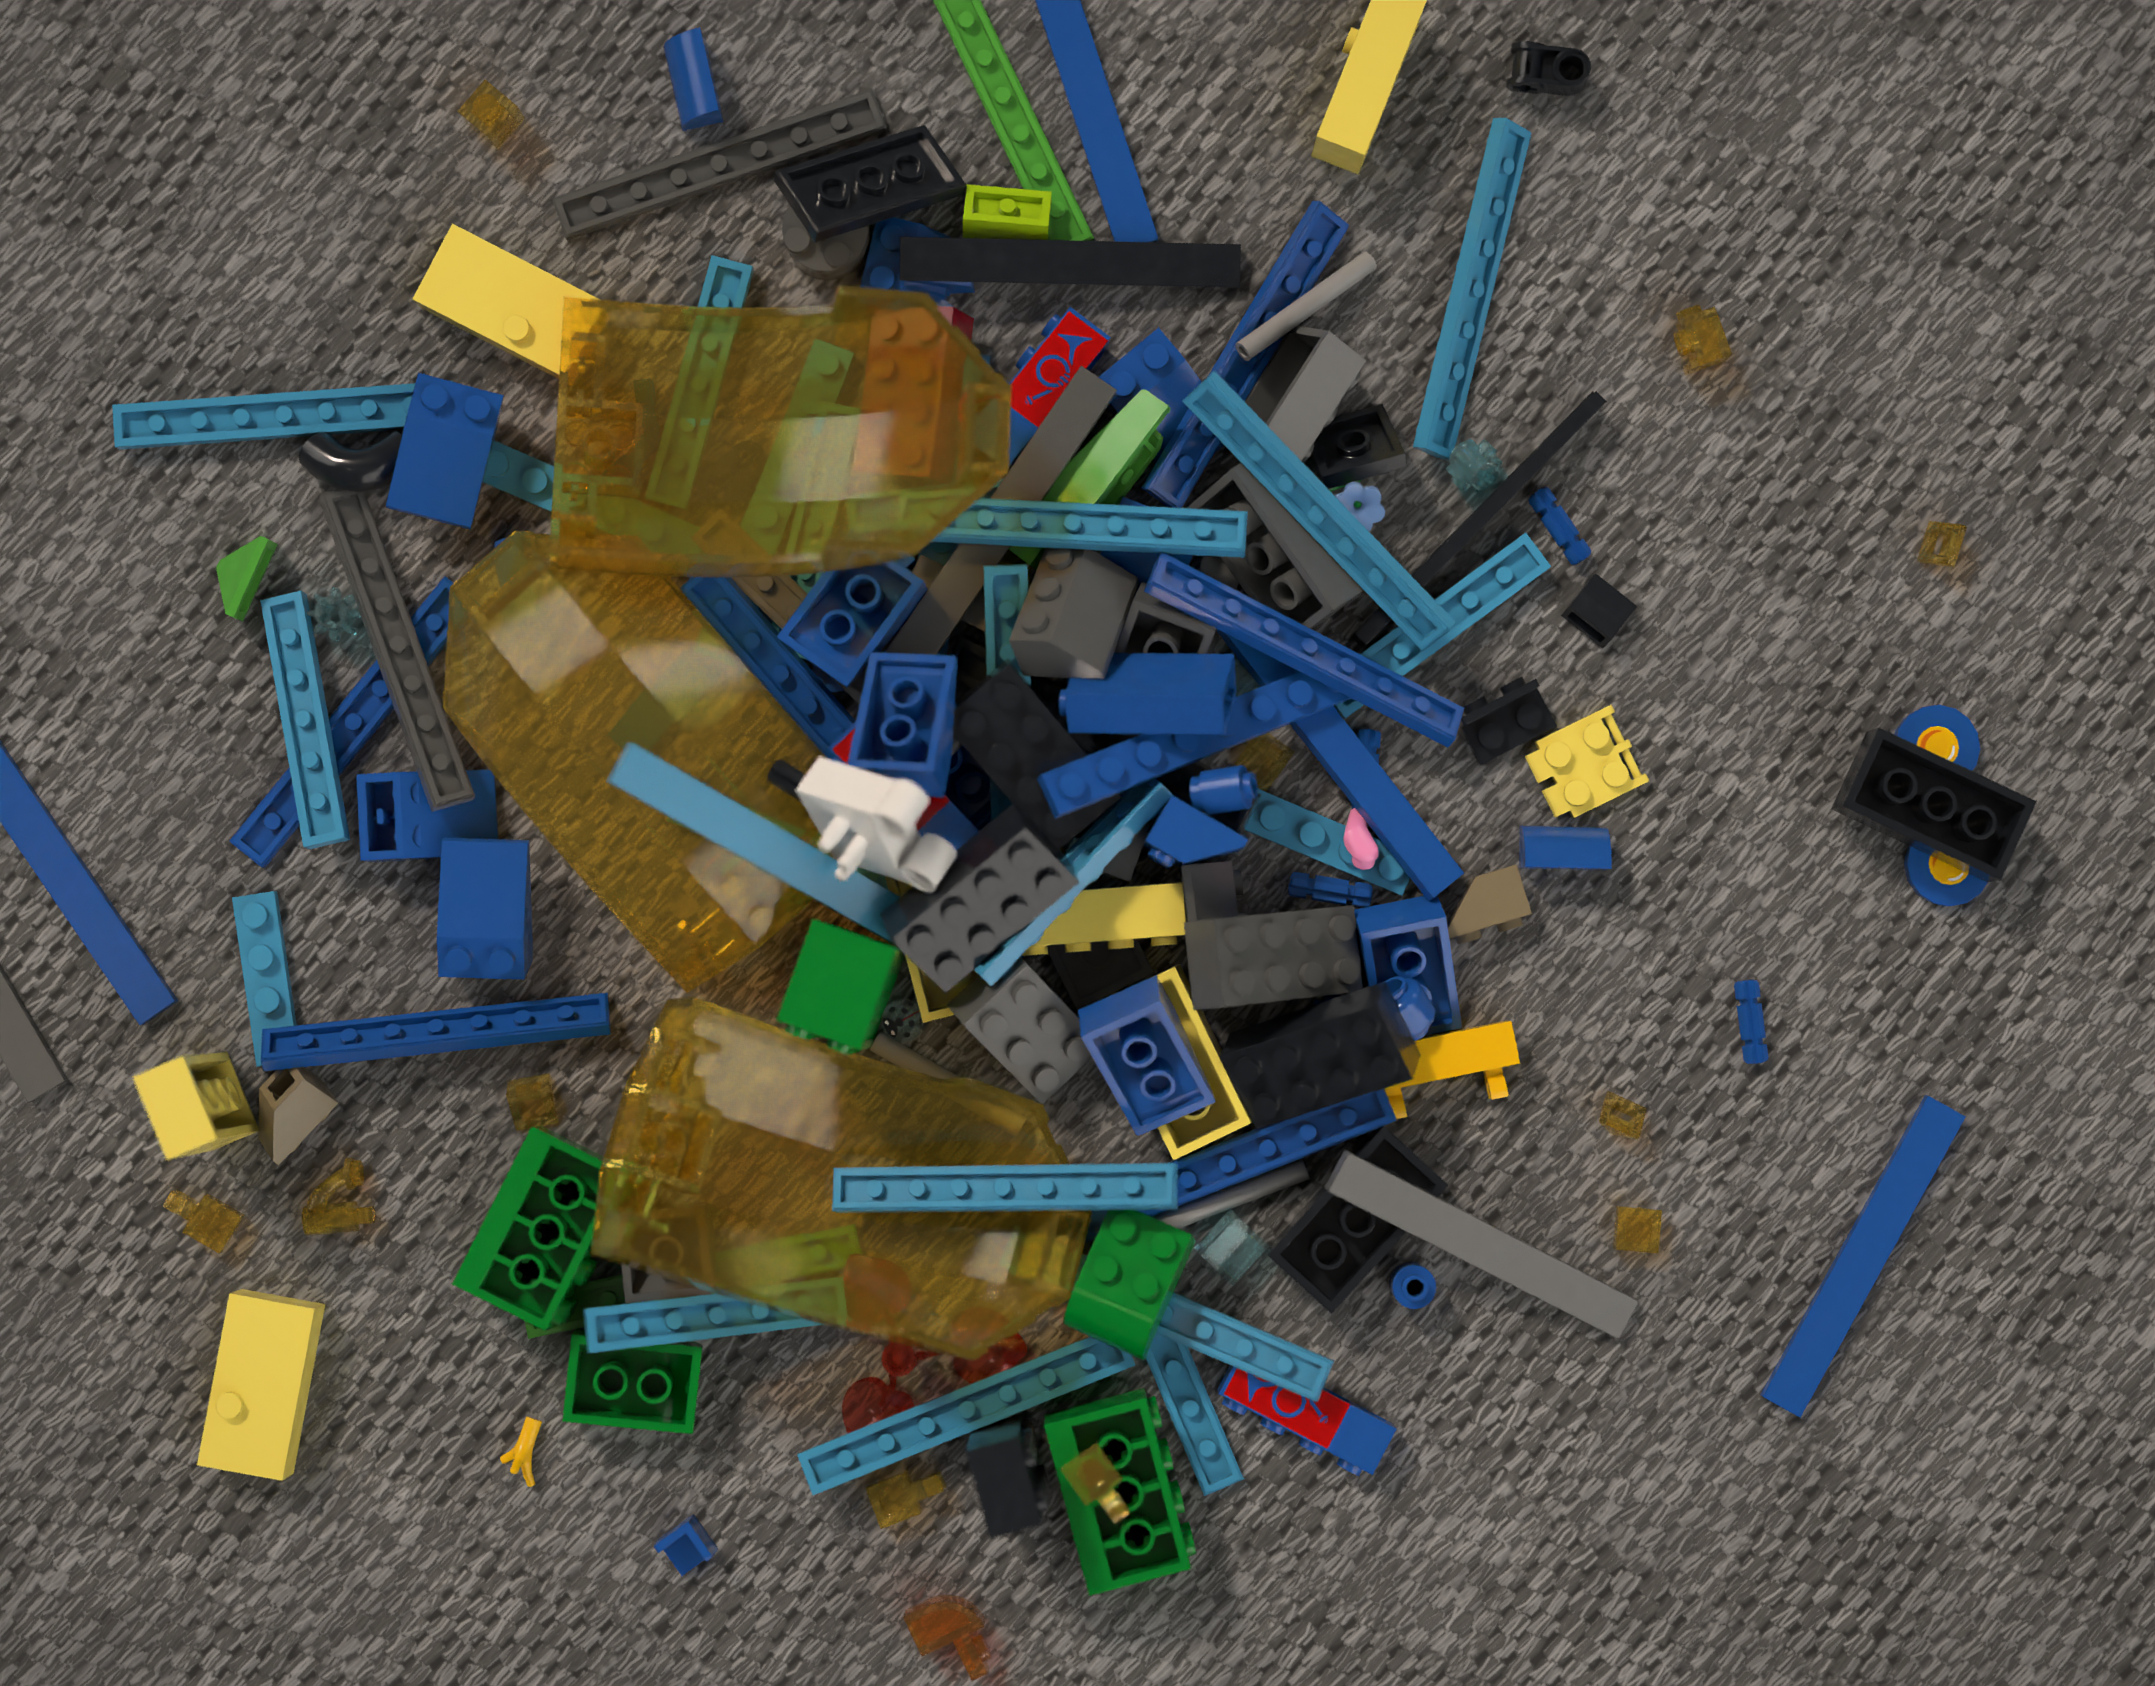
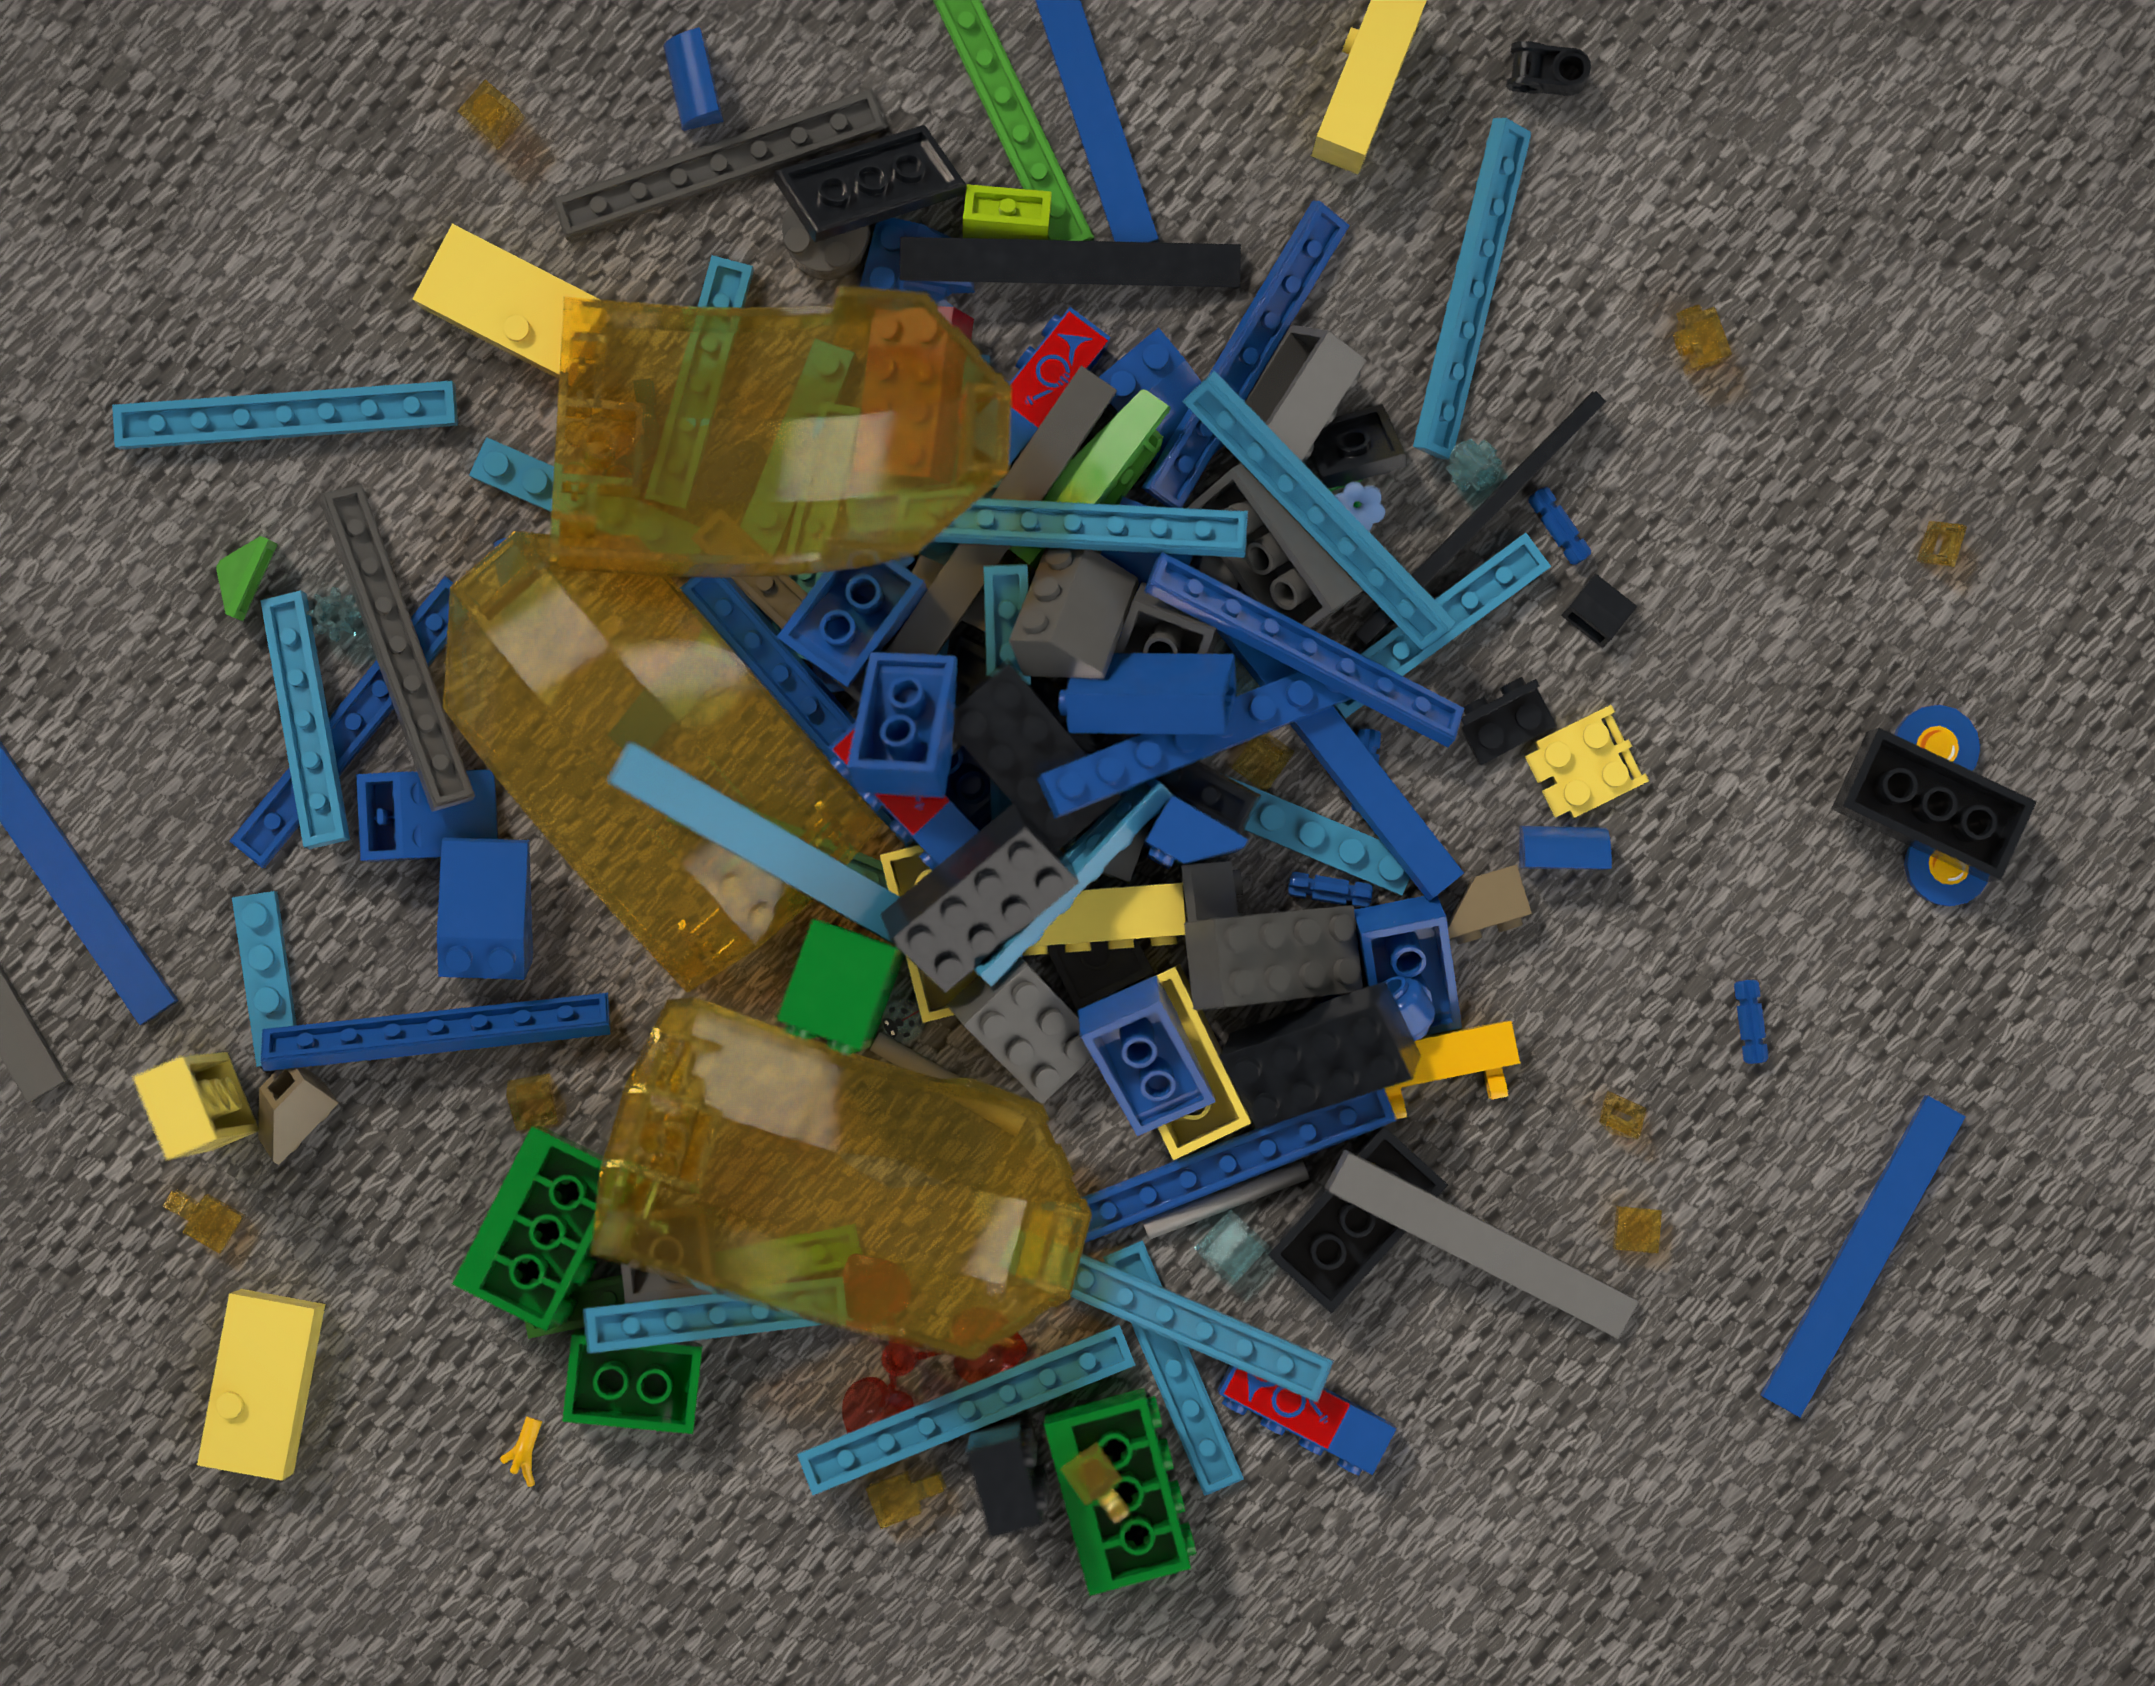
(341, 1217): clear yellow plant -> none
(350, 468): black cylinder -> none
(444, 451): blue slope -> none
(687, 1545): blue panel -> none
(868, 821): white piece -> none
(950, 1620): clear orange brick -> none
(1005, 1188): dark azure tile -> none
(1128, 1280): green brick -> none
(1223, 790): blue brick -> none
(1305, 306): light grey piece -> none
(1360, 841): bright pink arm -> none
(1402, 1275): blue brick -> none

